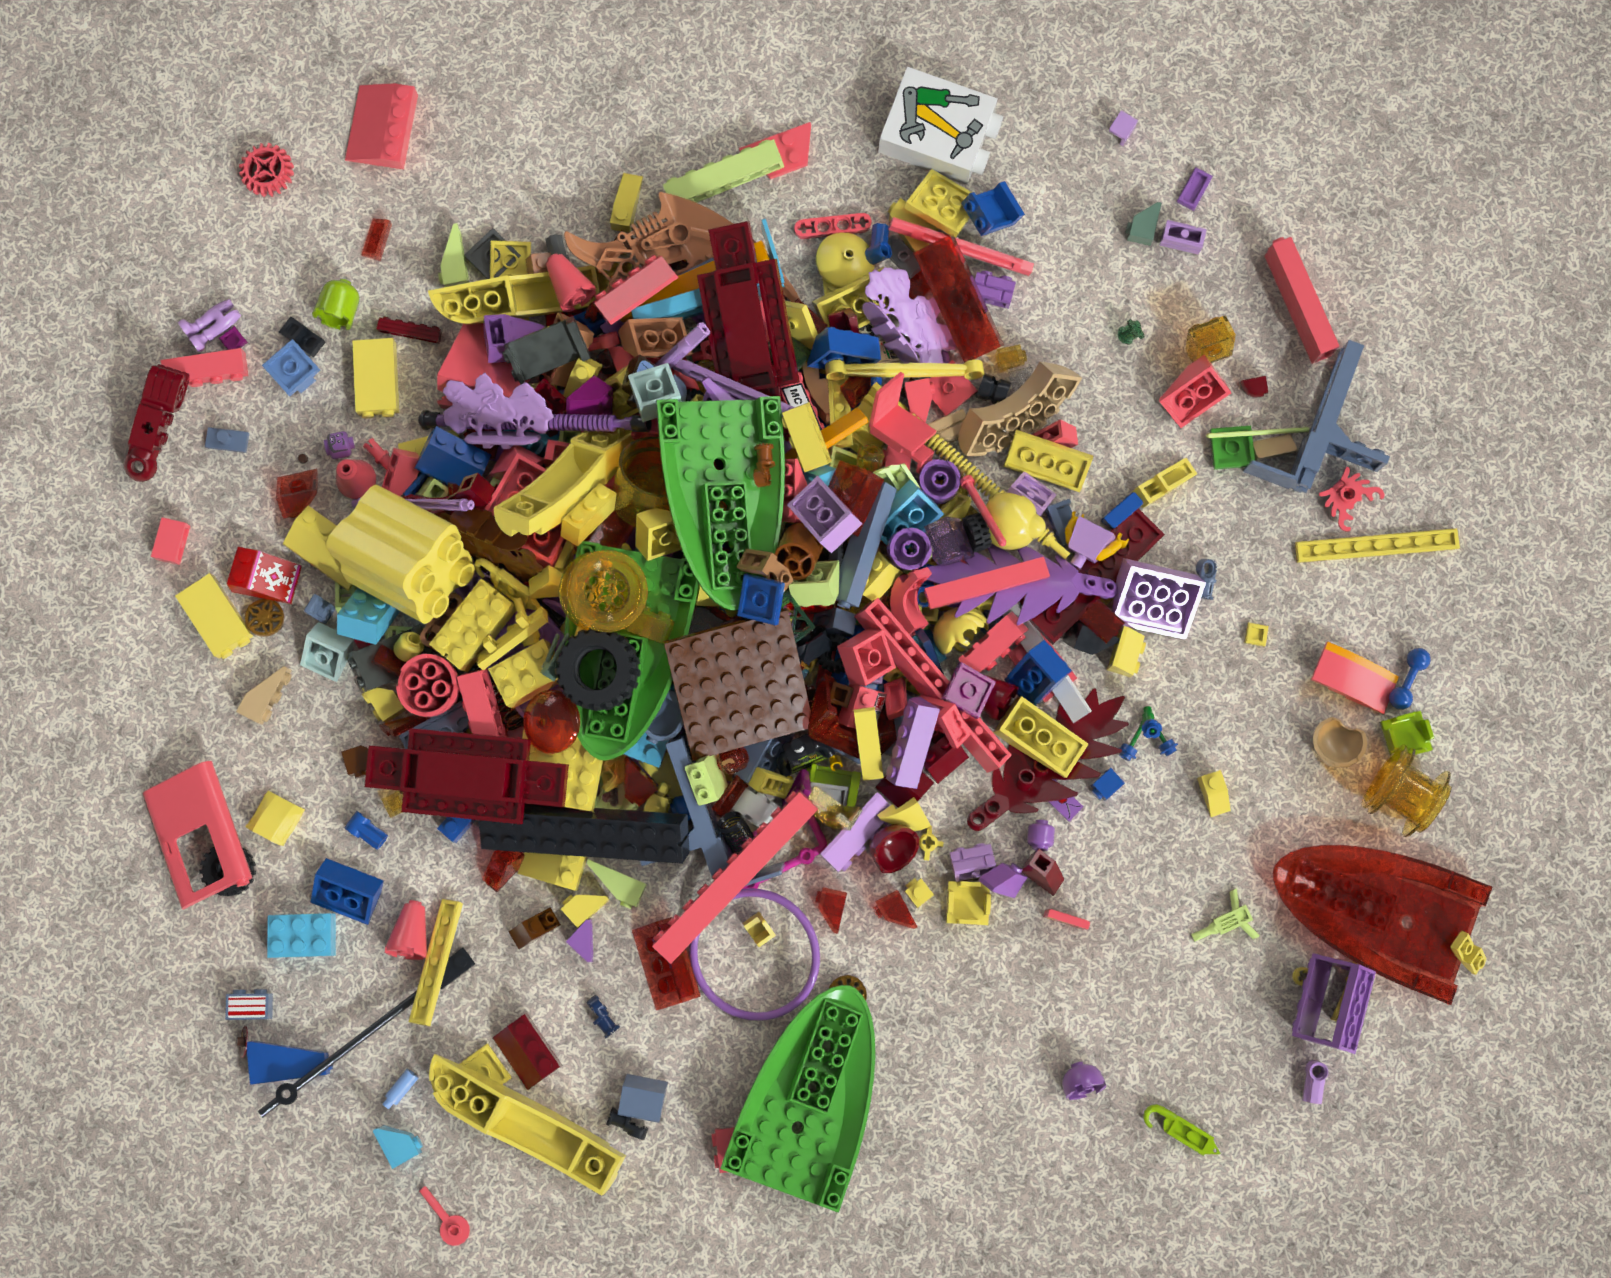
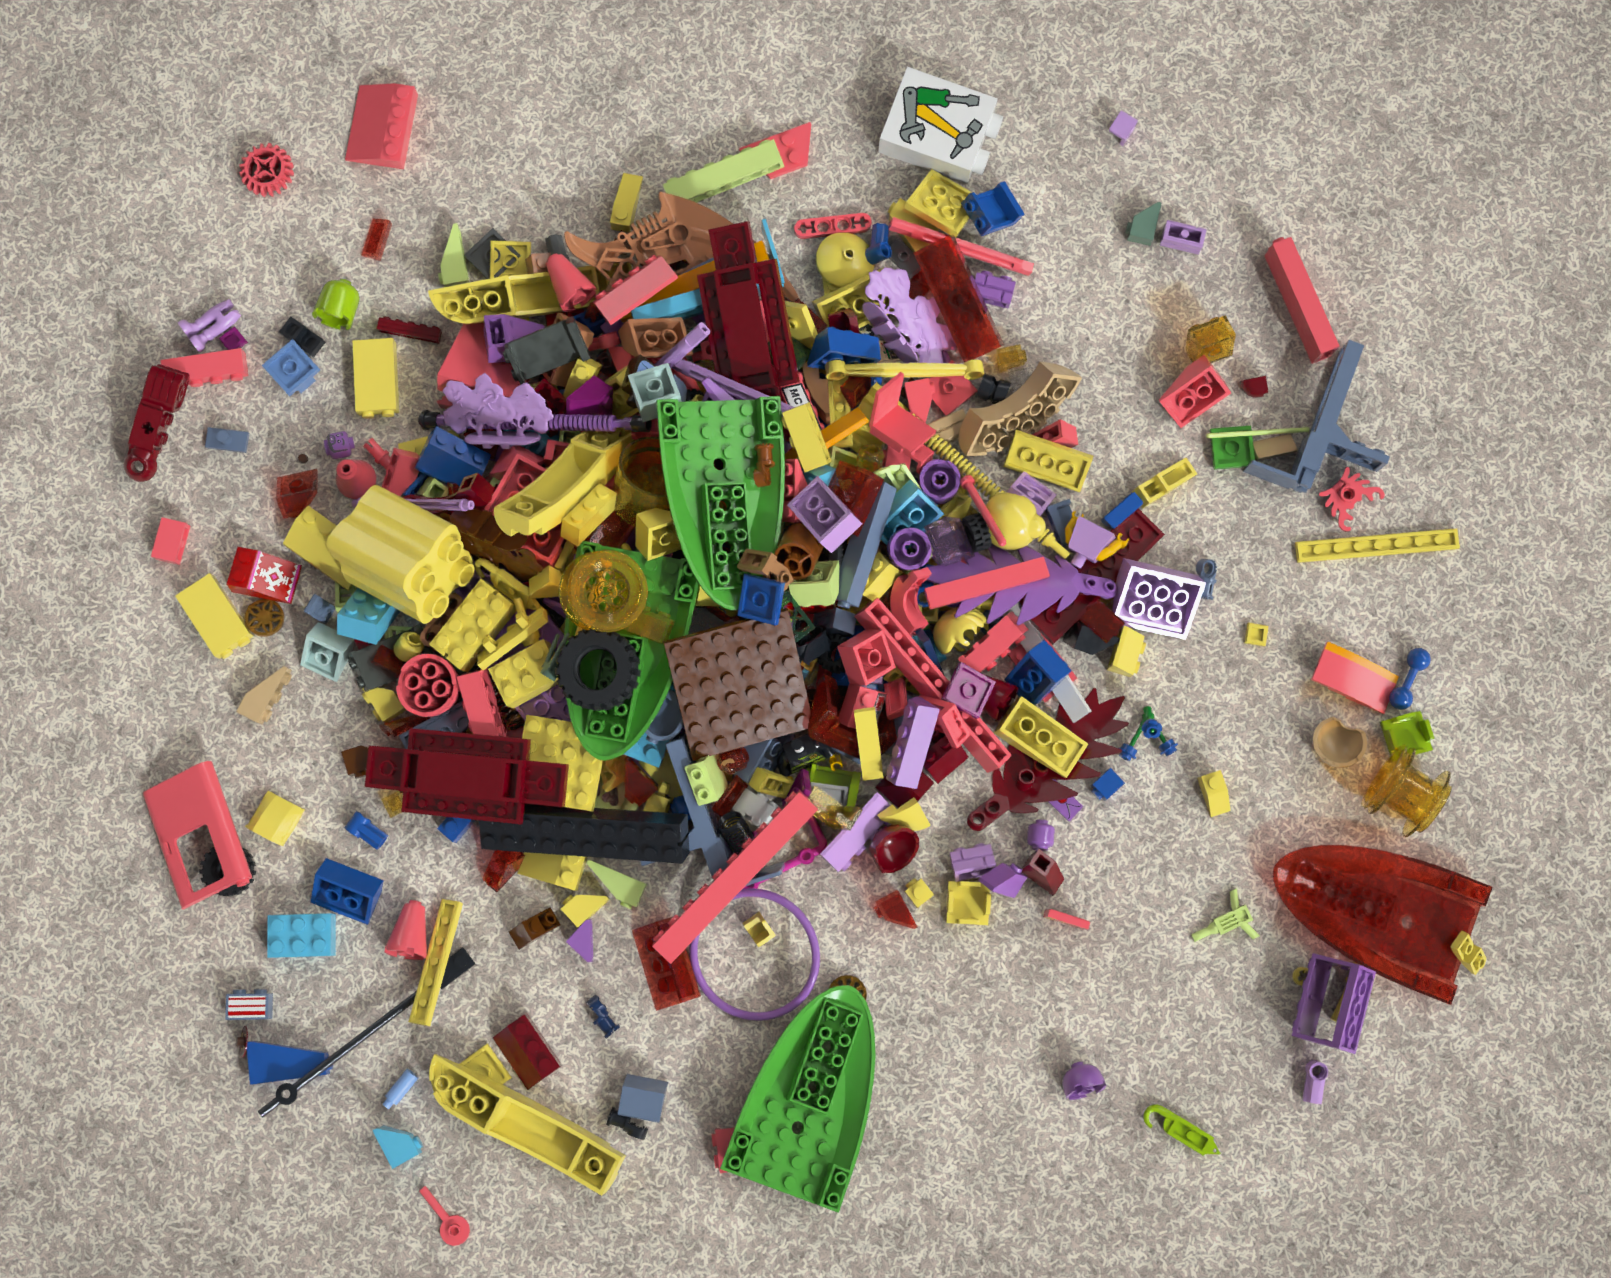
(560, 718): clear red dish -> none
(831, 906): clear red slope -> none
(841, 694): reddish brown slope -> none
(930, 843): light yellow piece -> none
(1130, 332): clear green brick -> none
(1194, 189): medium lavender tile -> none

